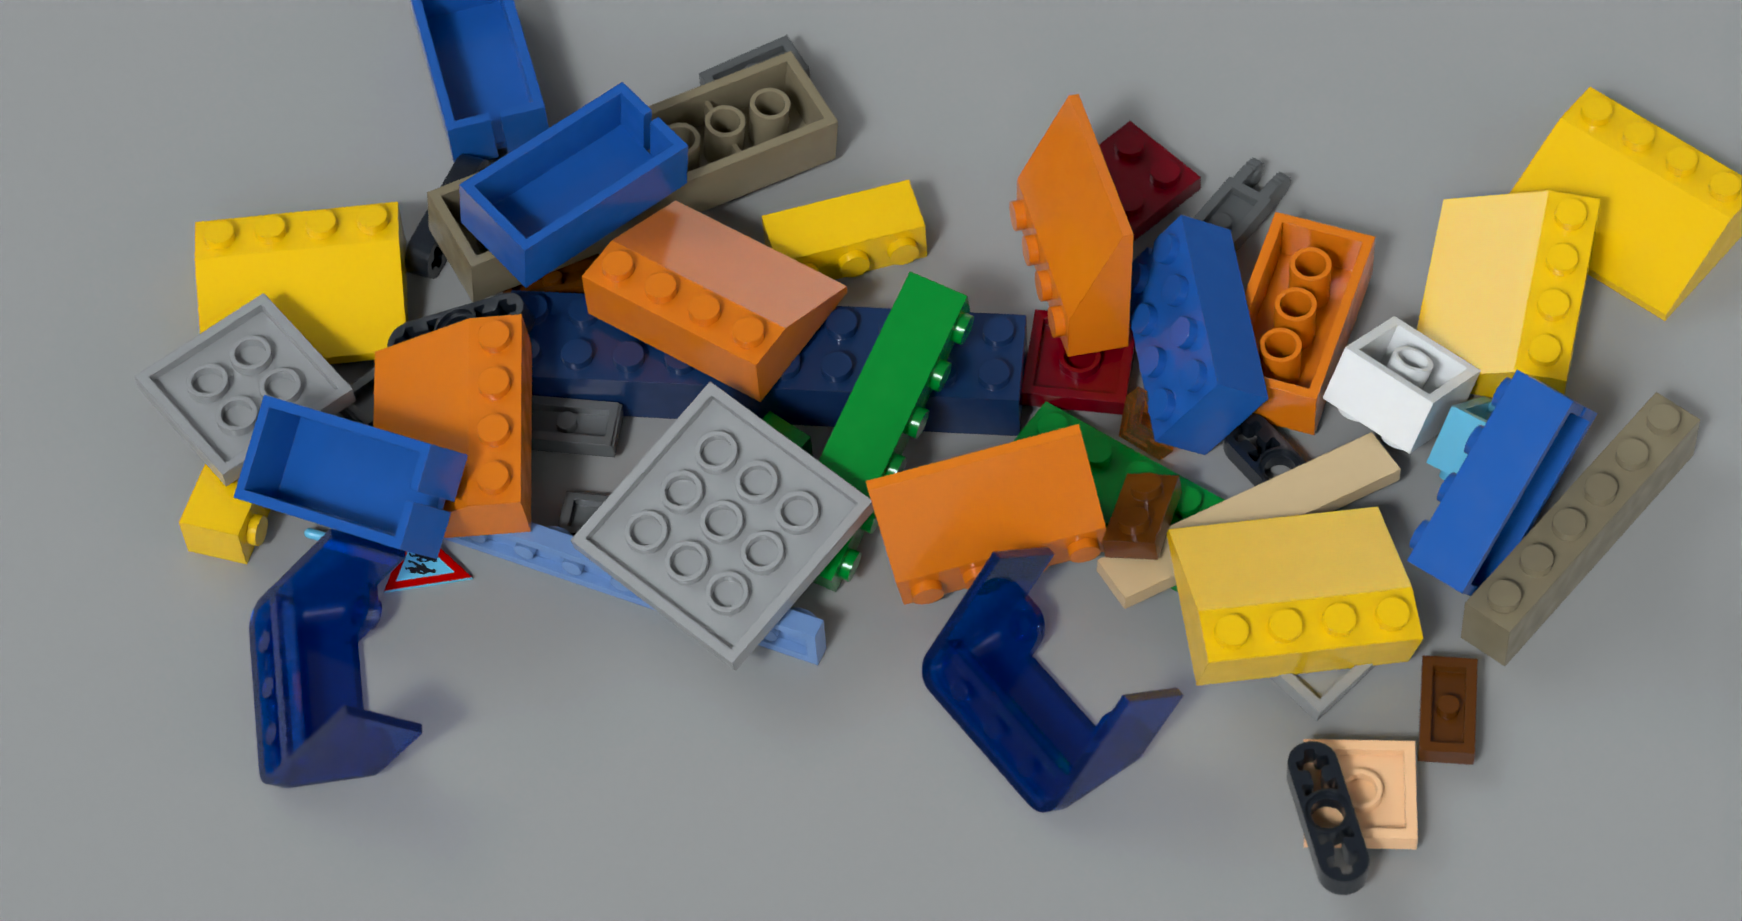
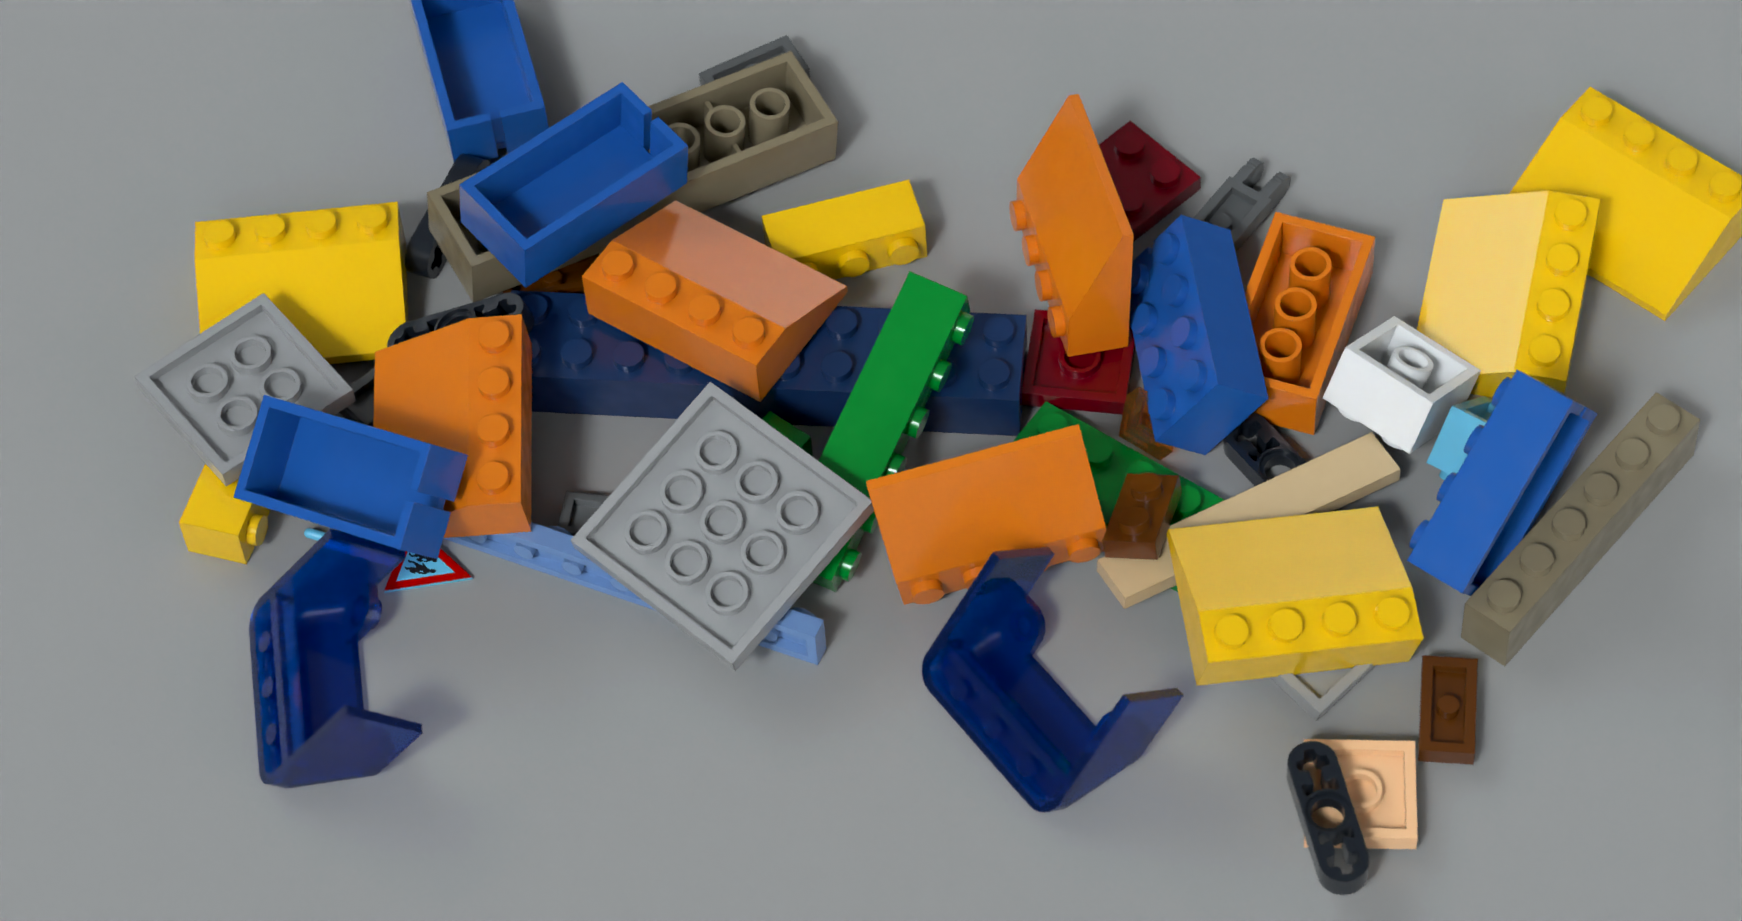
(576, 426): dark grey hinge -> none

